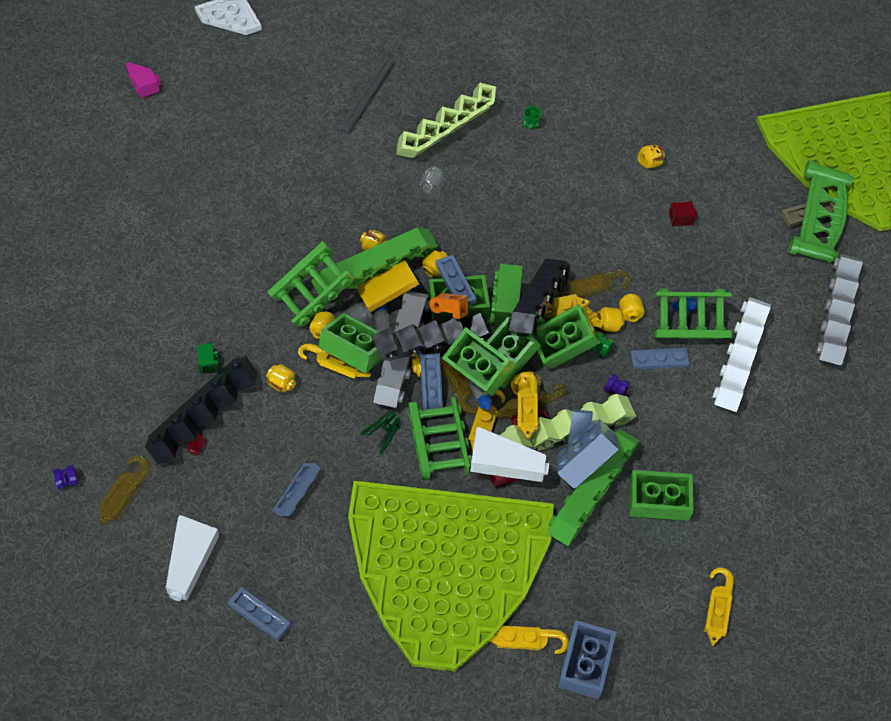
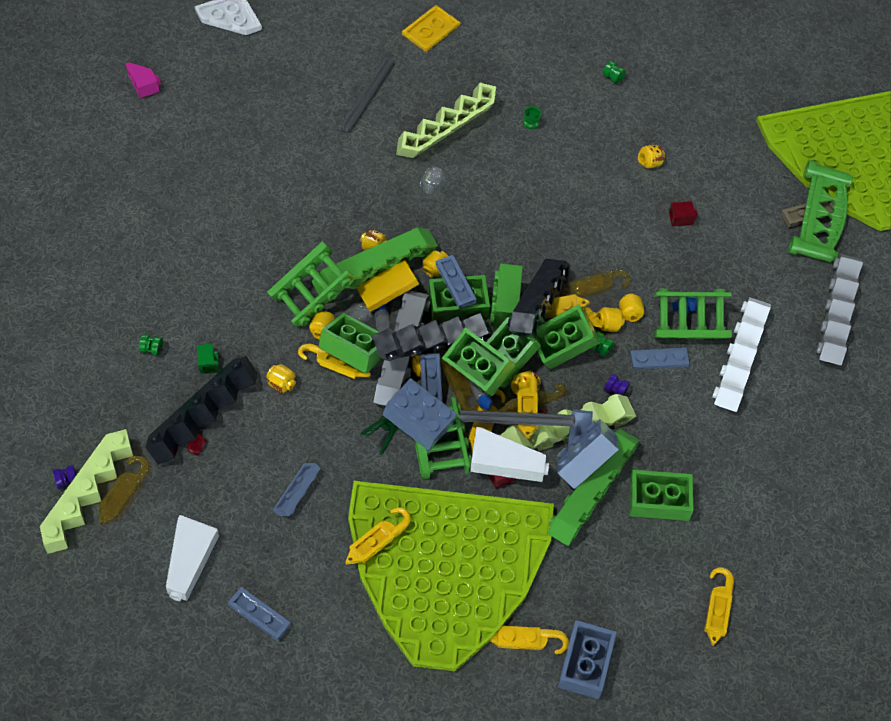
(84, 490): none -> yellowish green brick
(150, 344): none -> green wheel
(377, 538): none -> yellow plate
(419, 414): none -> sand blue brick
(431, 28): none -> yellow tile
(450, 303): orange leg -> none
(517, 418): none -> dark grey axle
(614, 72): none -> green wheel

